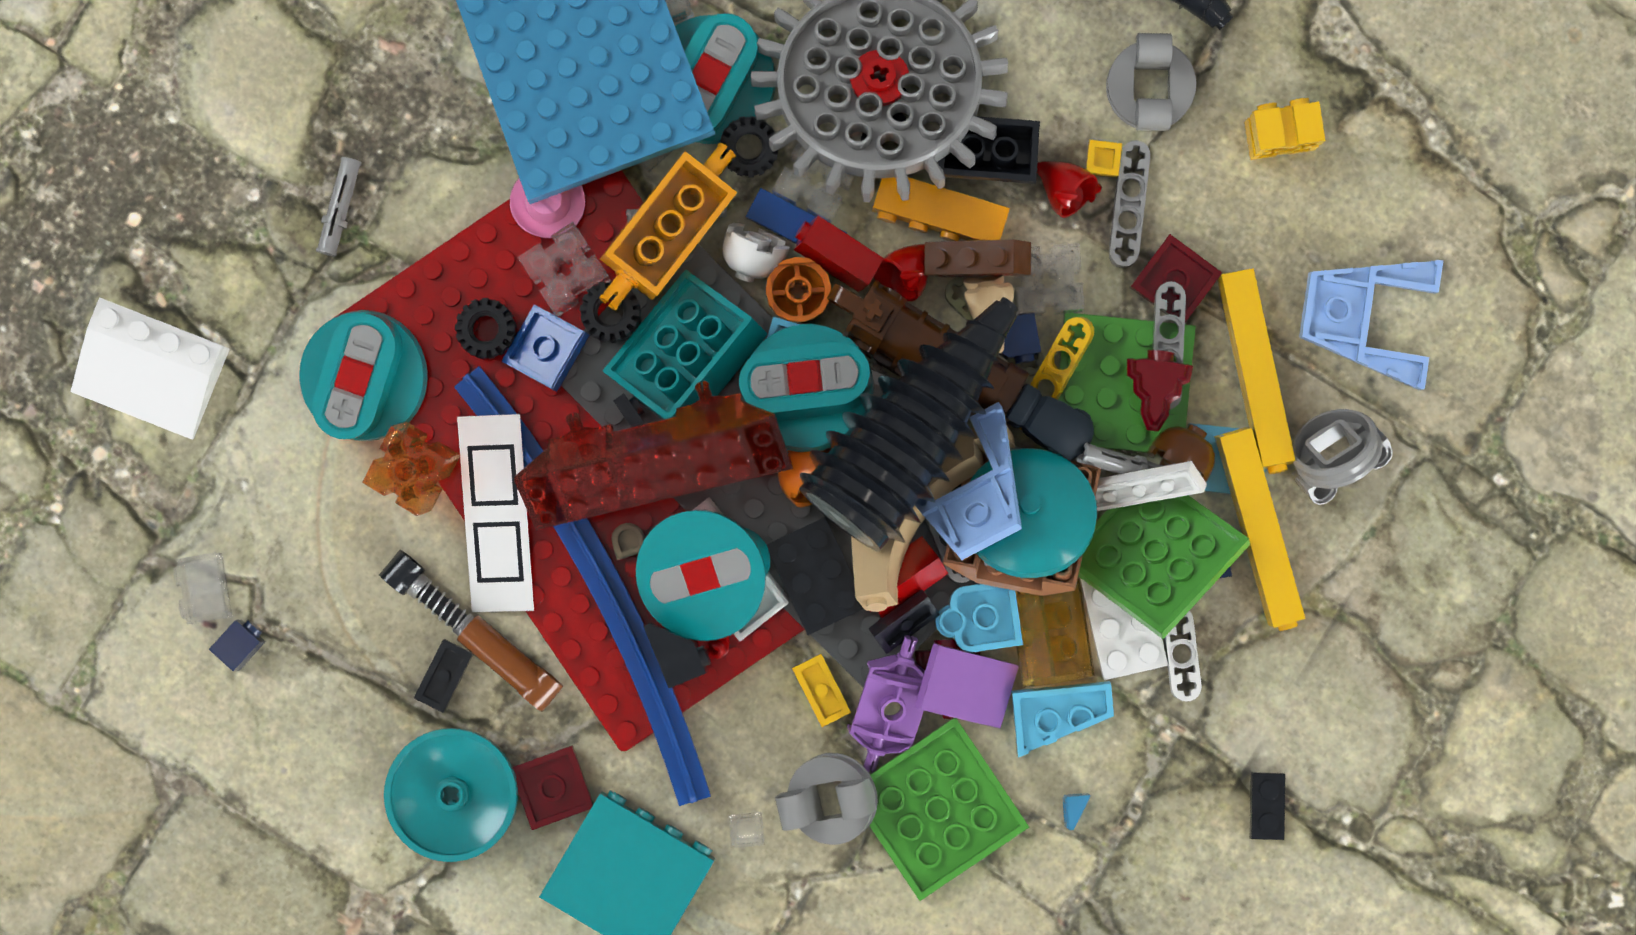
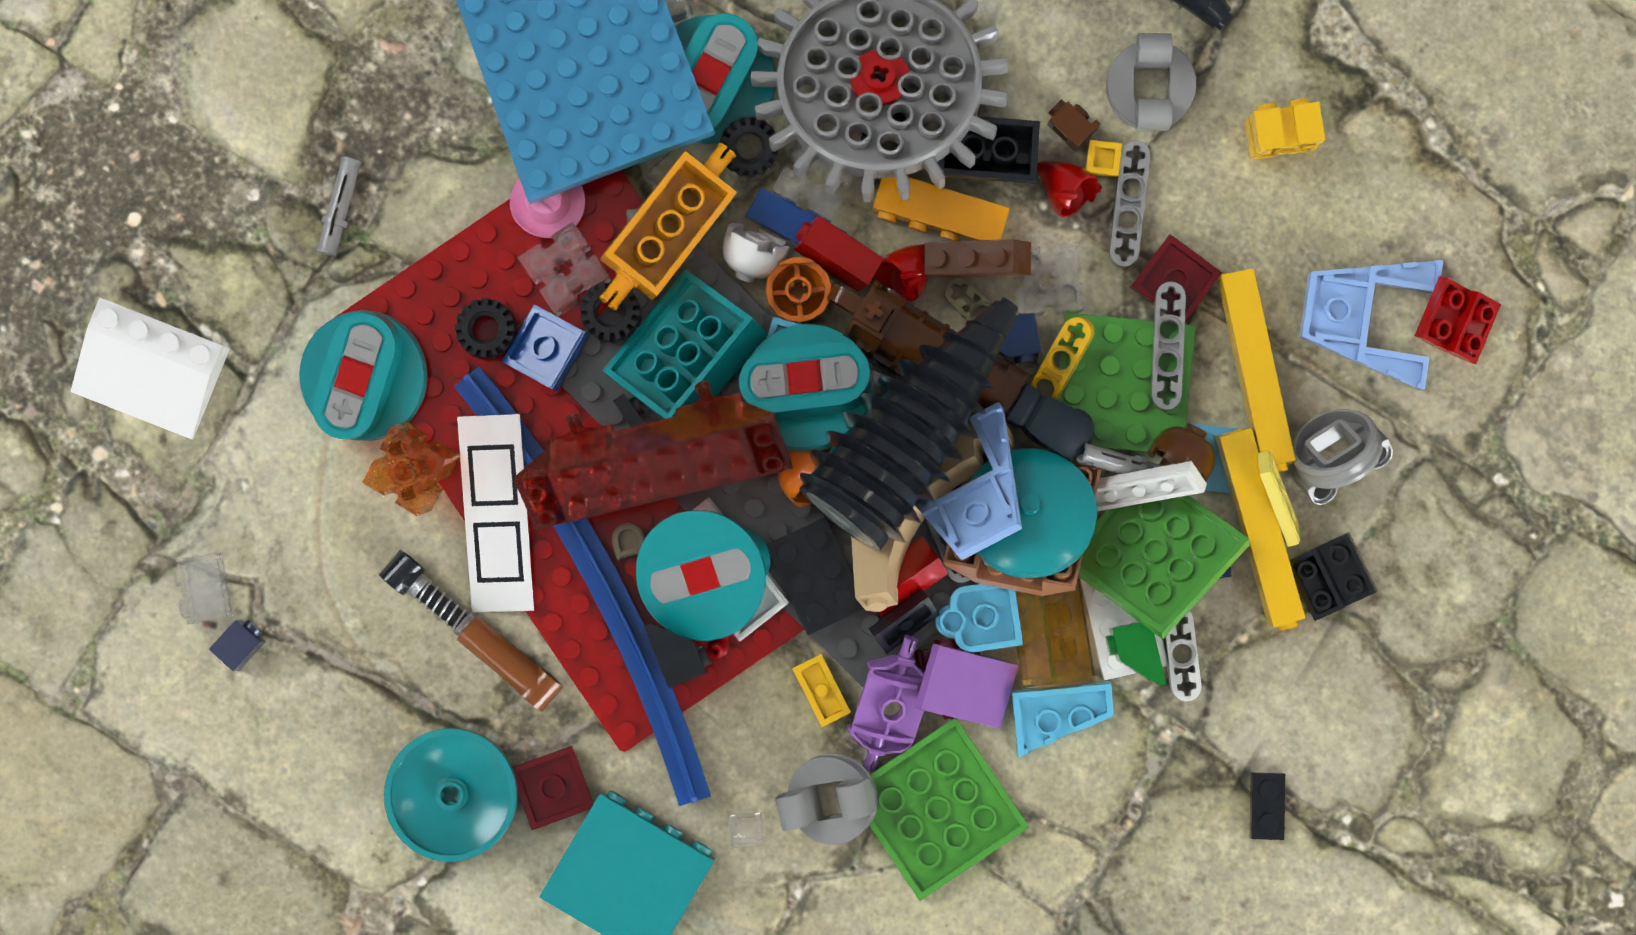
(443, 675): black plate -> none
(984, 292): tan animal -> none
(1071, 124): none -> reddish brown brick
(1073, 808): dark azure slope -> none
(1137, 649): none -> green slope
(1157, 384): dark red rock -> none
(1279, 498): none -> light yellow tile
(1332, 576): none -> black slope
(1457, 320): none -> red slope

